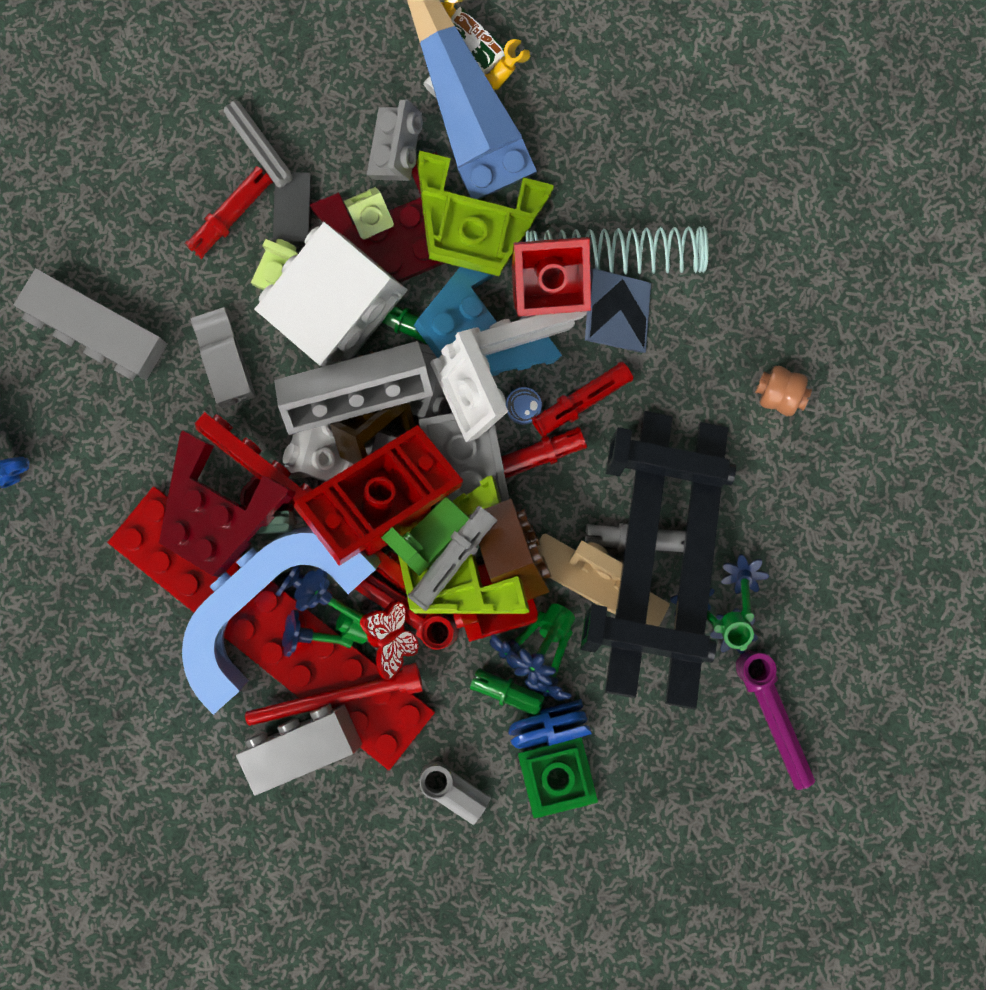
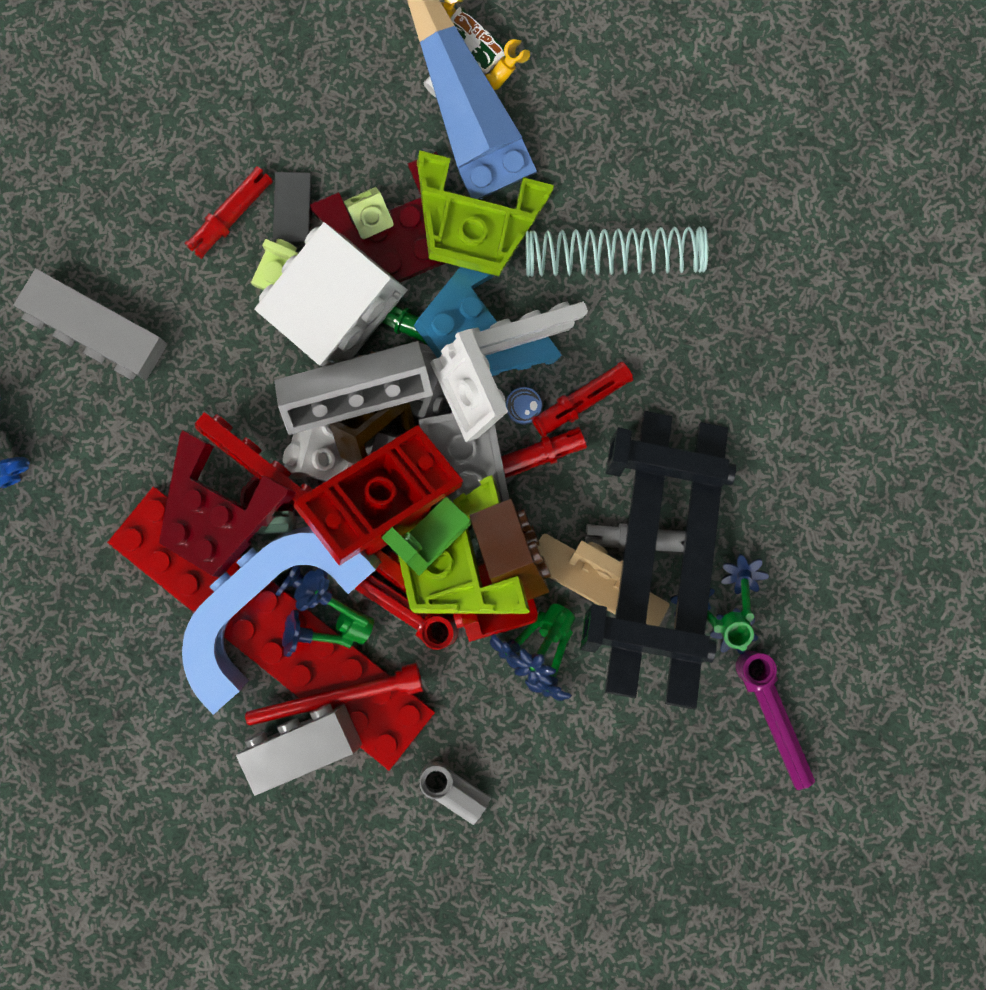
(222, 358): light grey piece -> none
(258, 144): light grey axle -> none
(387, 633): red animal -> none
(395, 142): light grey bracket -> none
(452, 558): light grey pin -> none
(507, 692): green axle -> none
(536, 767): green piece -> none
(544, 727): blue arm -> none
(551, 276): red slope -> none
(618, 311): sand blue piece -> none
(783, 391): nougat piece -> none

